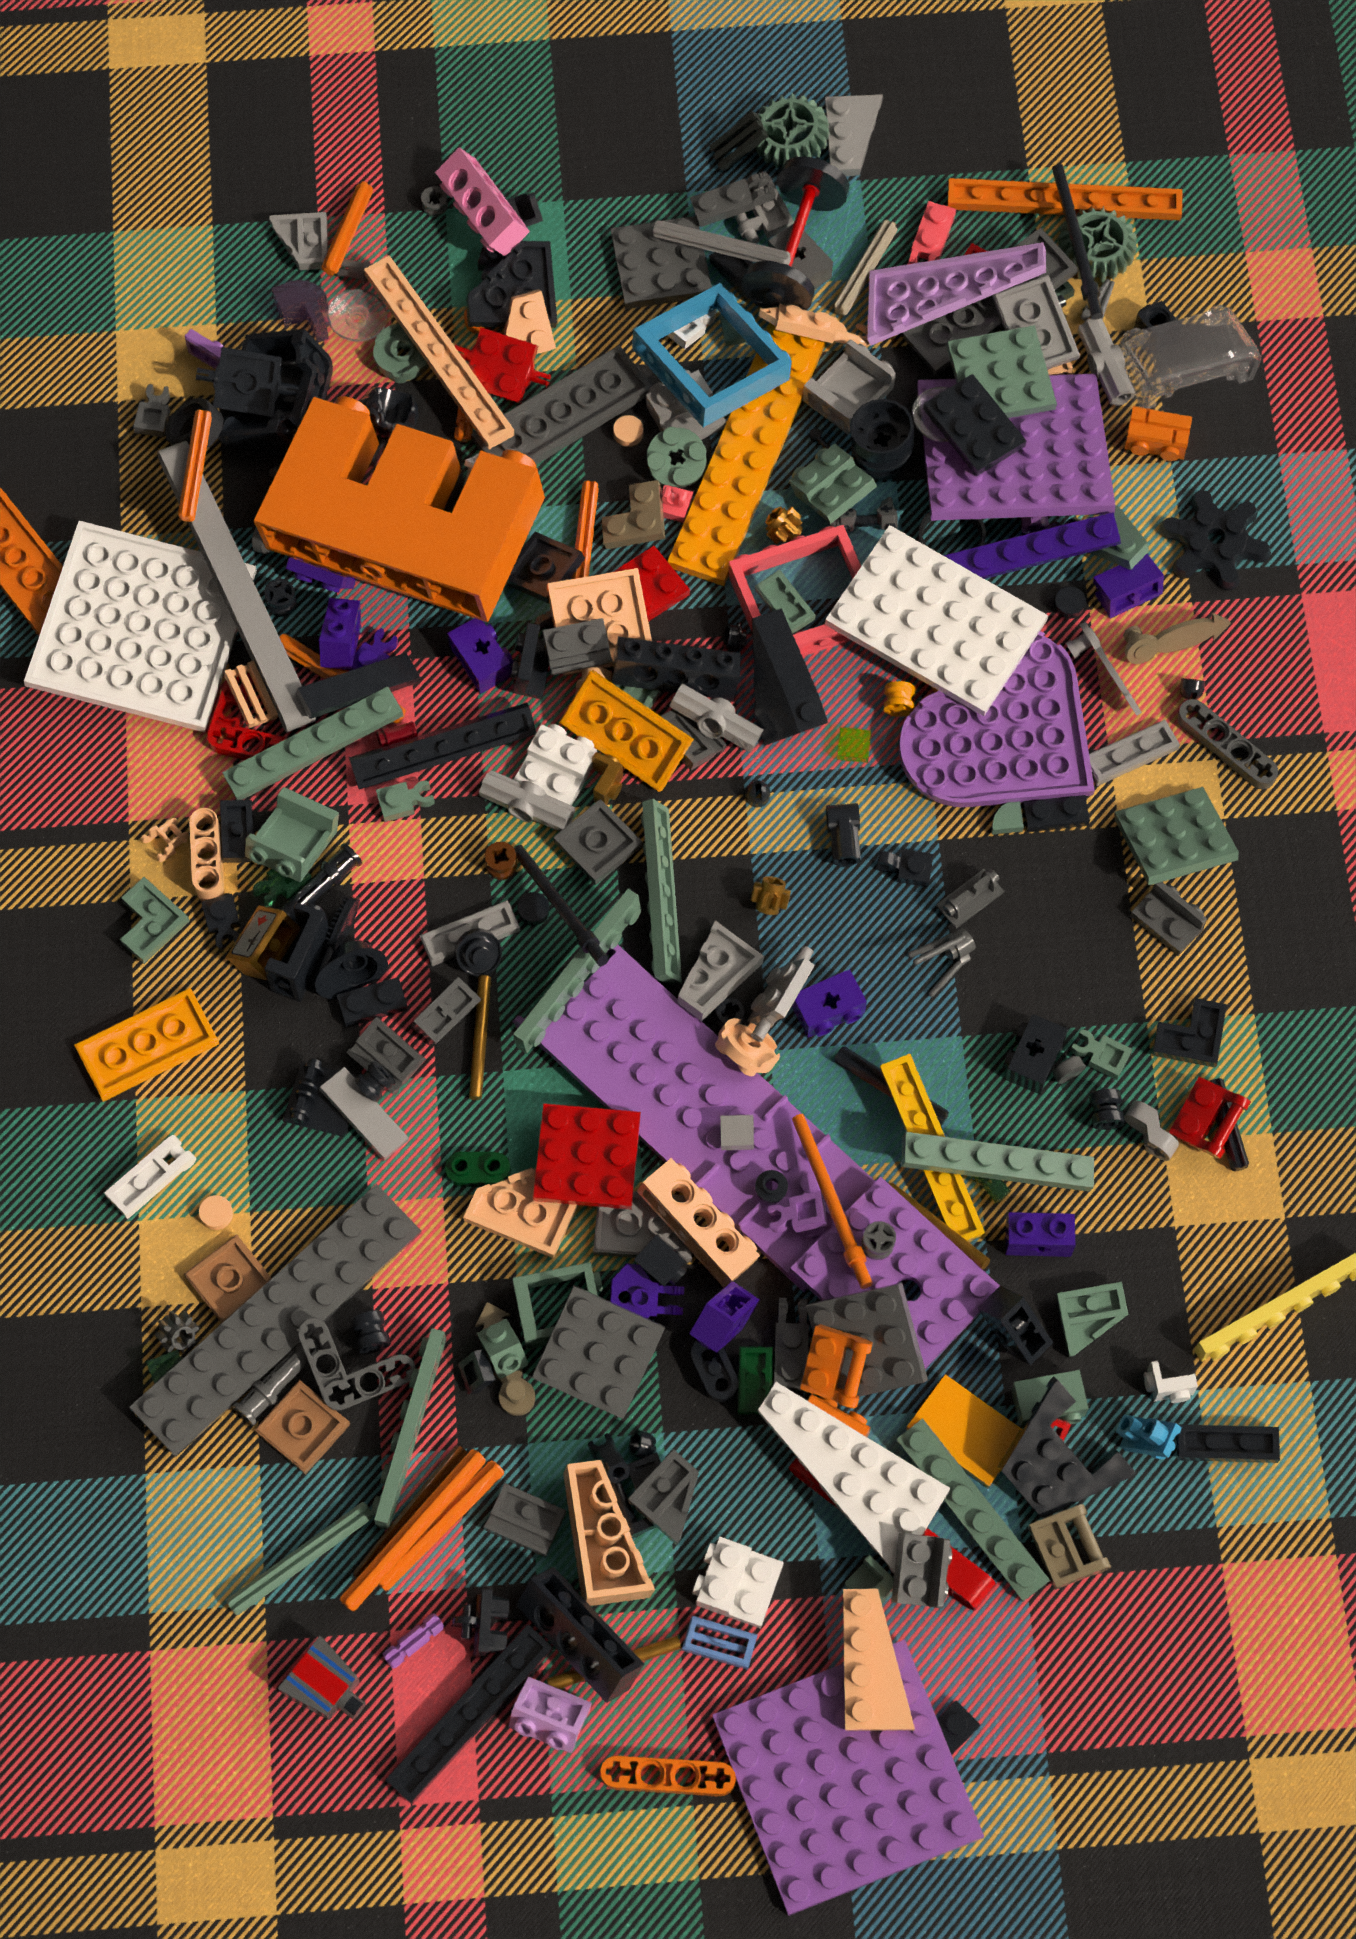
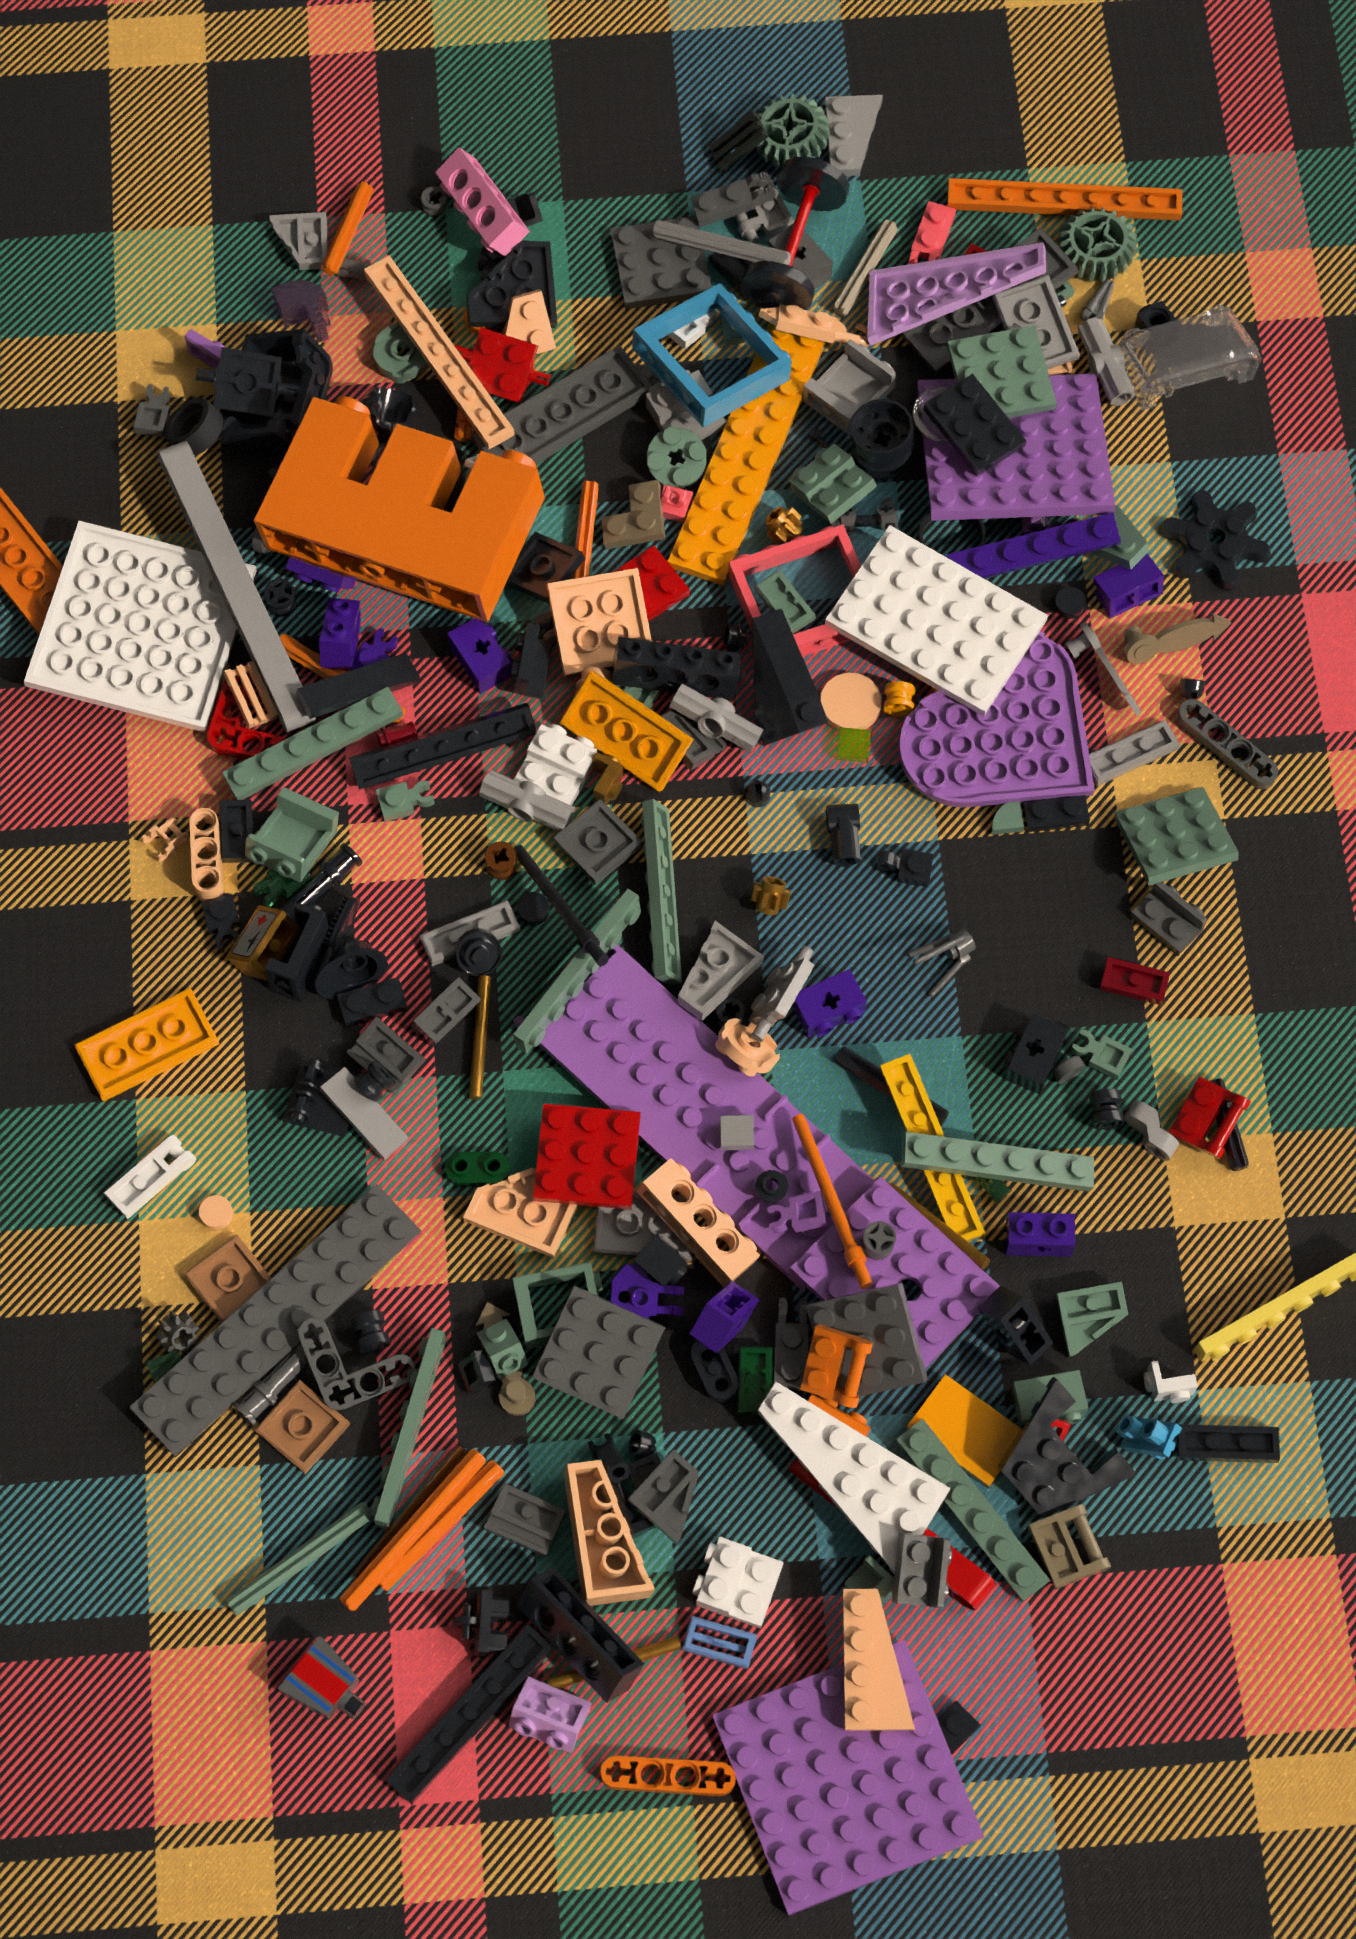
(158, 921): sand green plate -> none
(194, 465): orange axle -> none
(357, 305): clear dish -> none
(413, 1640): medium lavender axle -> none
(577, 646): dark grey plate -> none
(628, 431): light nougat tile -> none
(851, 701): none -> light nougat tile
(970, 897): dark grey hinge -> none
(1089, 287): black bar -> none
(1134, 981): none -> dark red plate
(1158, 433): orange brick -> none
(1195, 1043): black plate -> none

